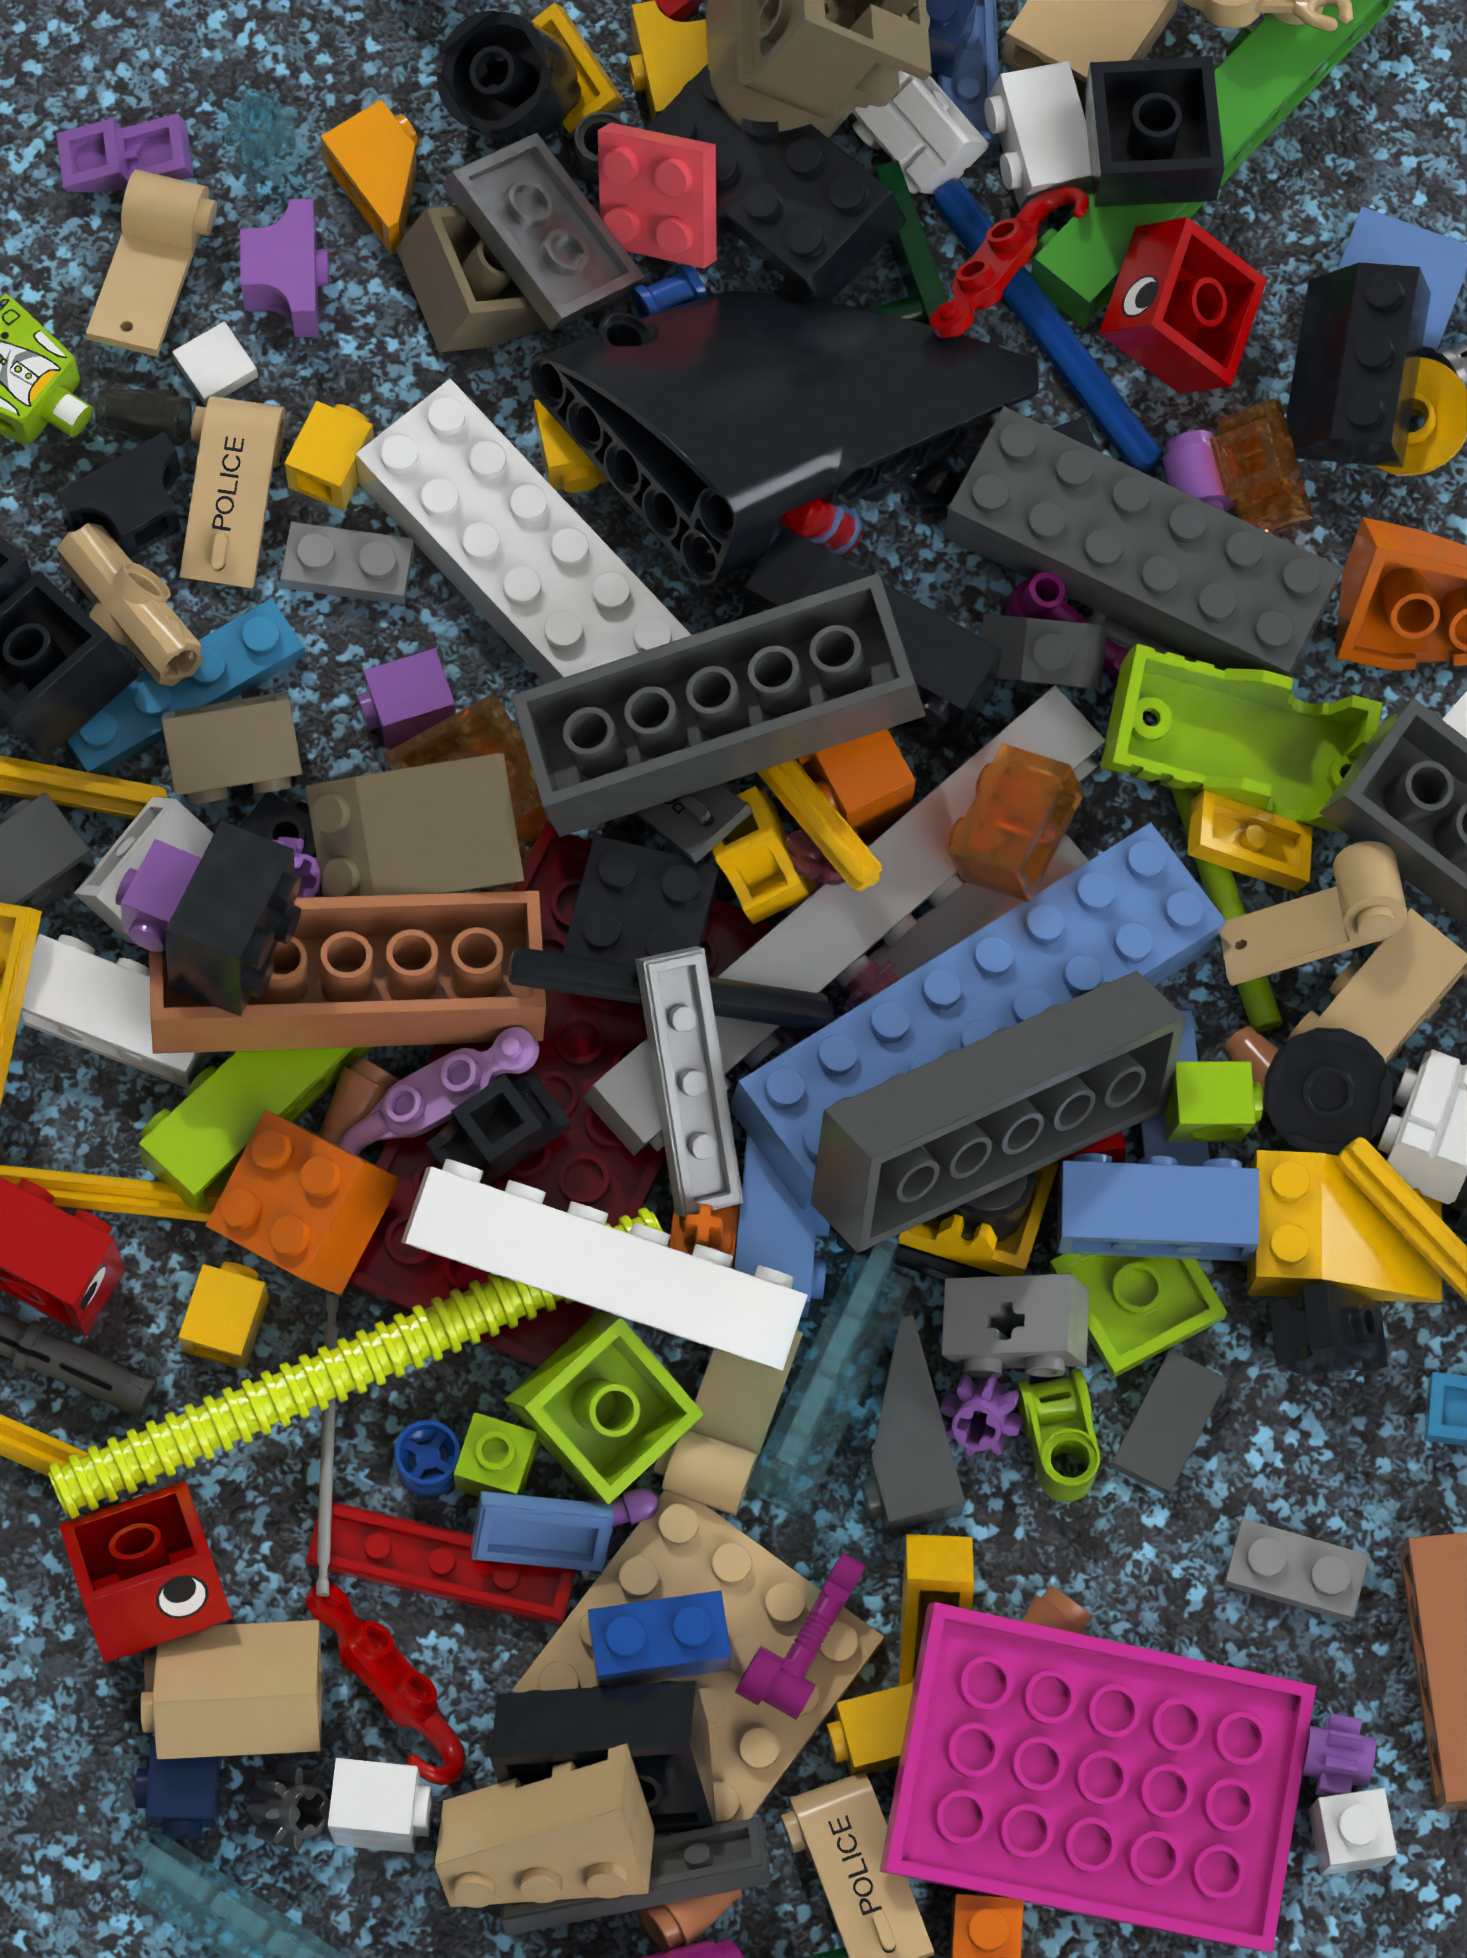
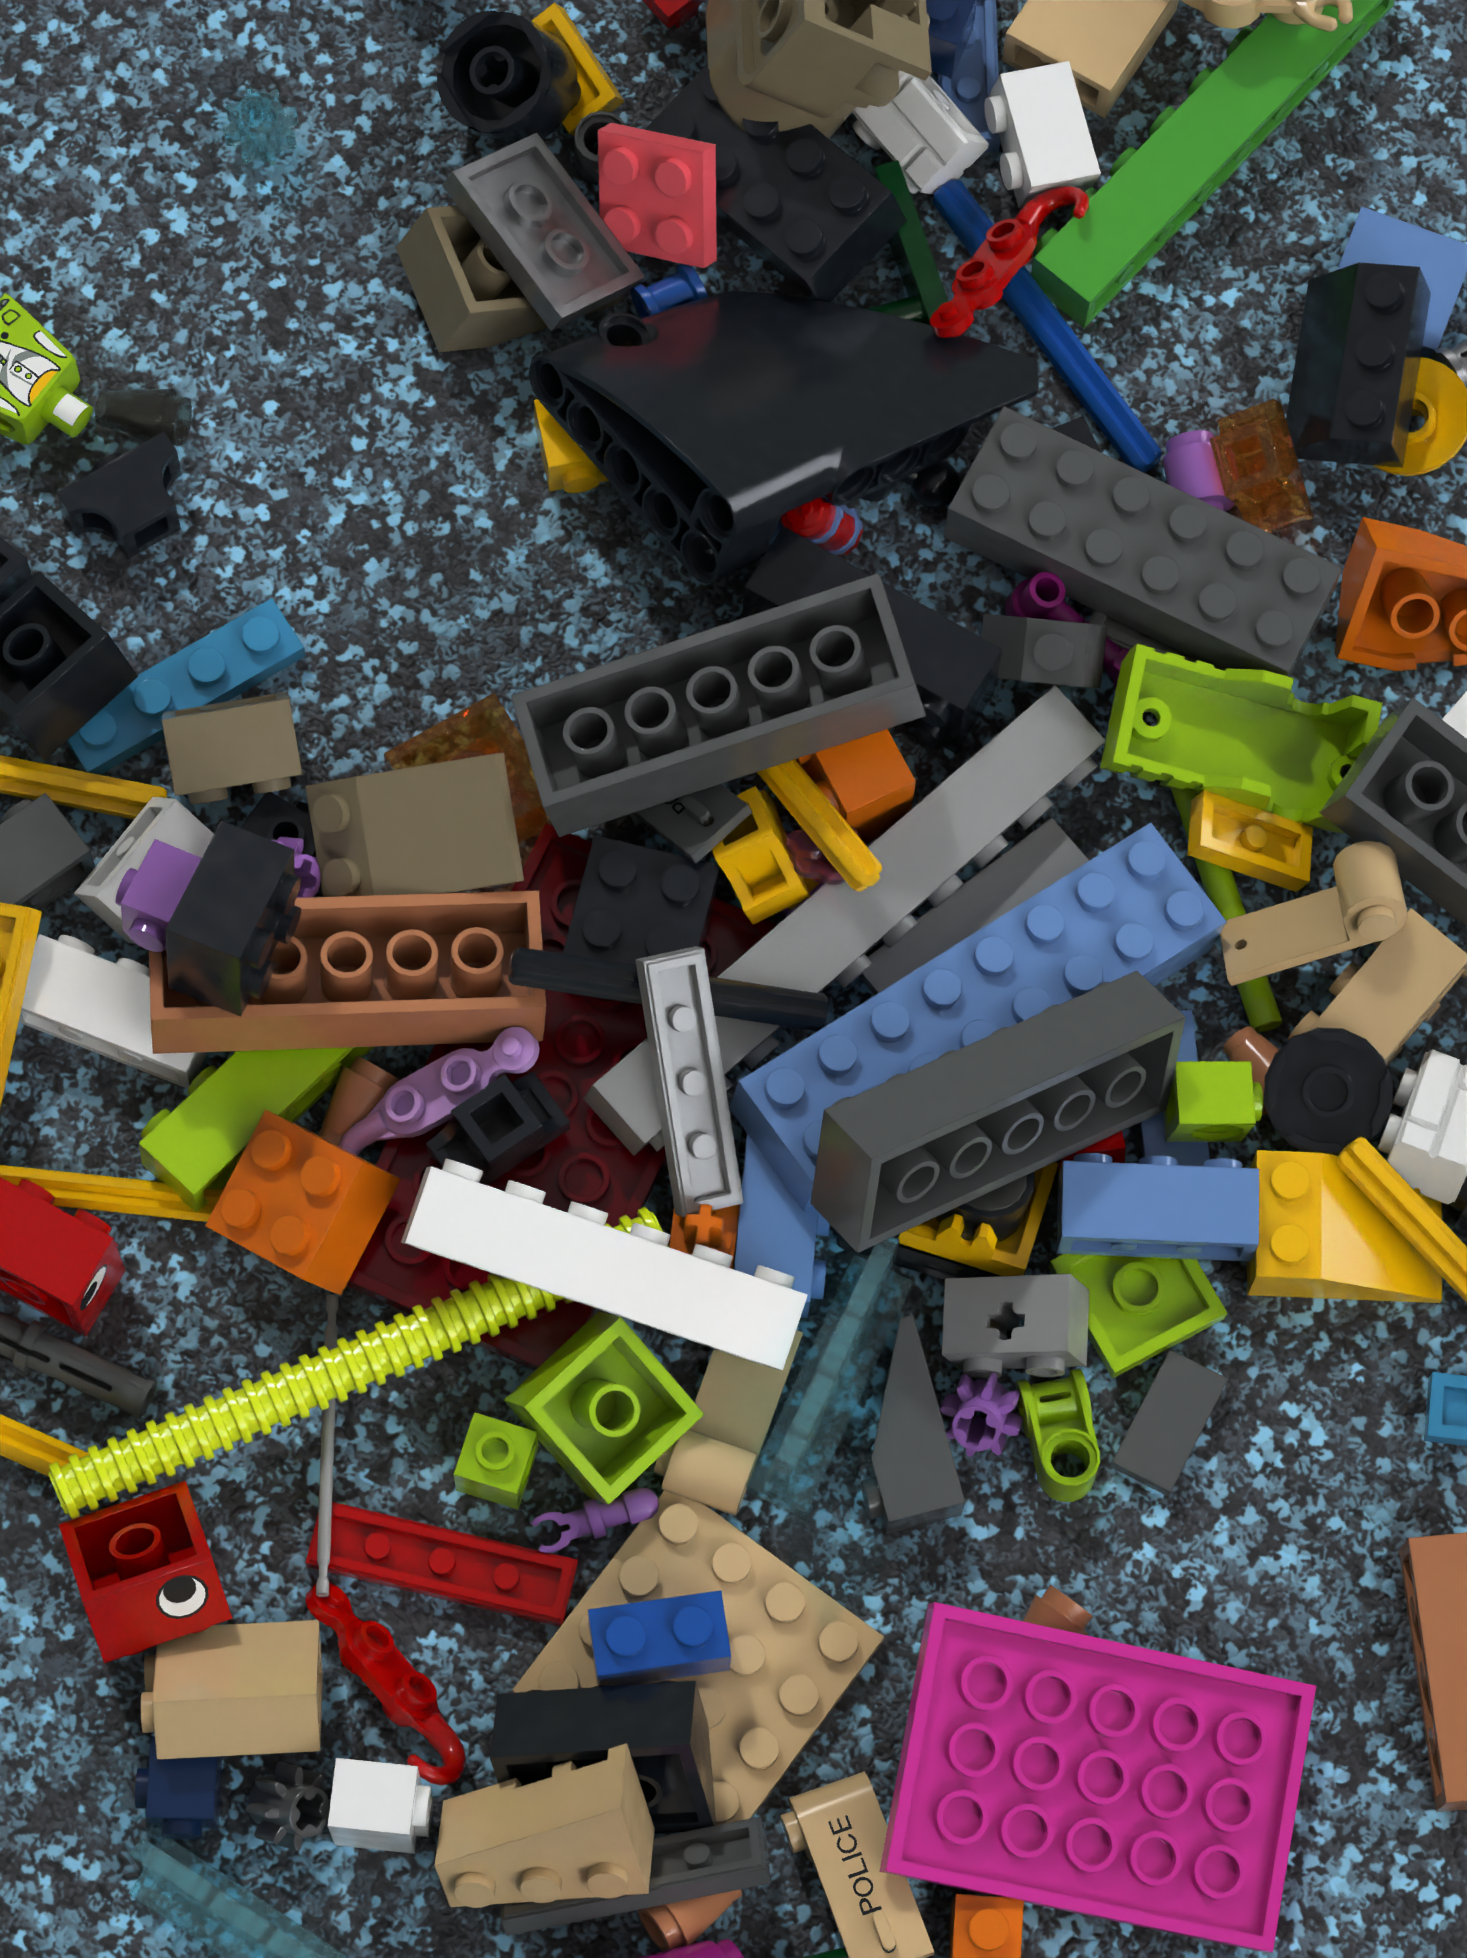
(105, 155): medium lavender slope -> none
(130, 604): tan piece -> none
(151, 261): tan door -> none
(215, 363): white tile -> none
(224, 1314): yellow brick -> none
(231, 489): tan door -> none
(285, 268): medium lavender brick -> none
(324, 454): yellow brick -> none
(347, 563): light grey plate -> none
(375, 167): light orange slope -> none
(406, 697): medium lavender brick -> none
(423, 1448): blue wheel -> none
(510, 540): white brick -> none
(542, 1531): medium blue tile -> none
(666, 54): yellow brick -> none
(782, 1680): magenta brick -> none
(870, 981): clear pink plate -> none
(870, 1729): yellow brick -> none
(934, 1571): yellow slope -> none
(1014, 822): clear orange brick -> none
(1153, 131): black brick -> none
(1183, 305): red brick -> none
(1296, 1570): light grey plate -> none
(1328, 1331): black brick -> none
(1339, 1756): medium lavender gear -> none
(1352, 1831): white brick -> none

